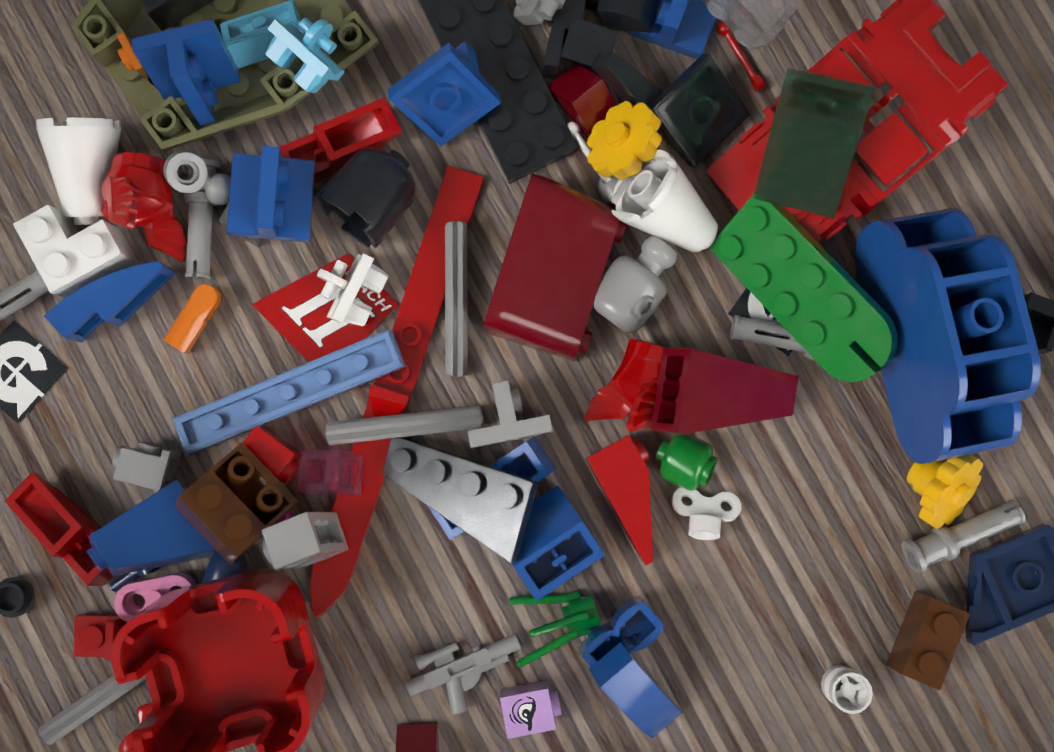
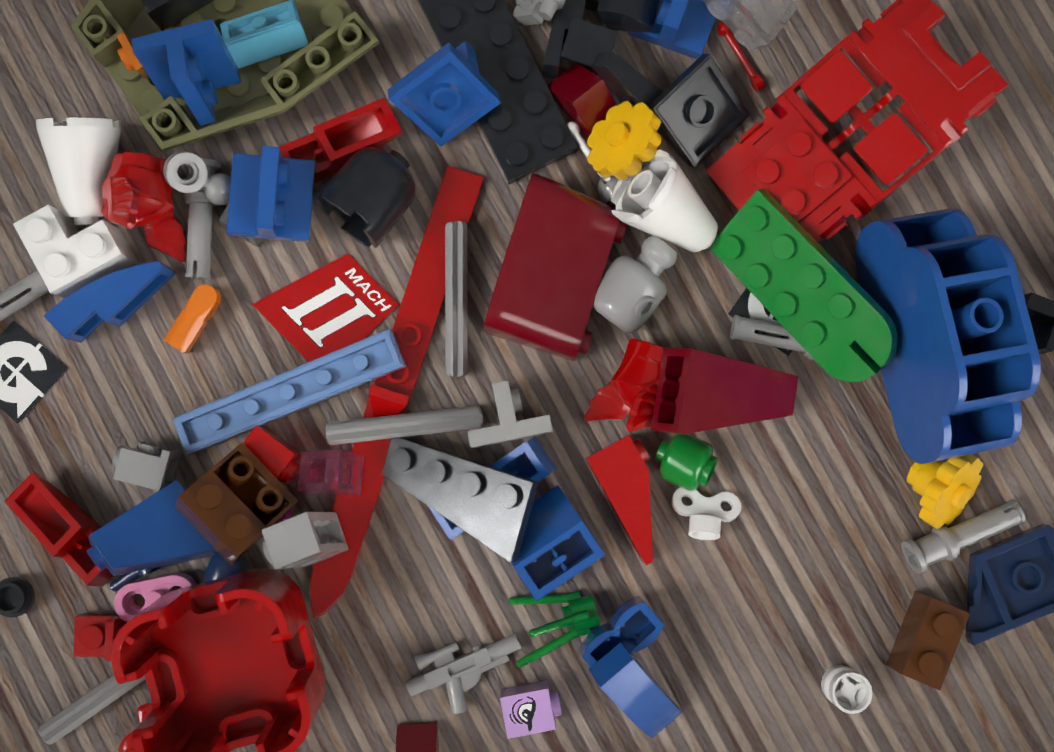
(292, 42): medium azure hips -> none
(360, 274): white hips -> none
(812, 142): clear green slope -> none

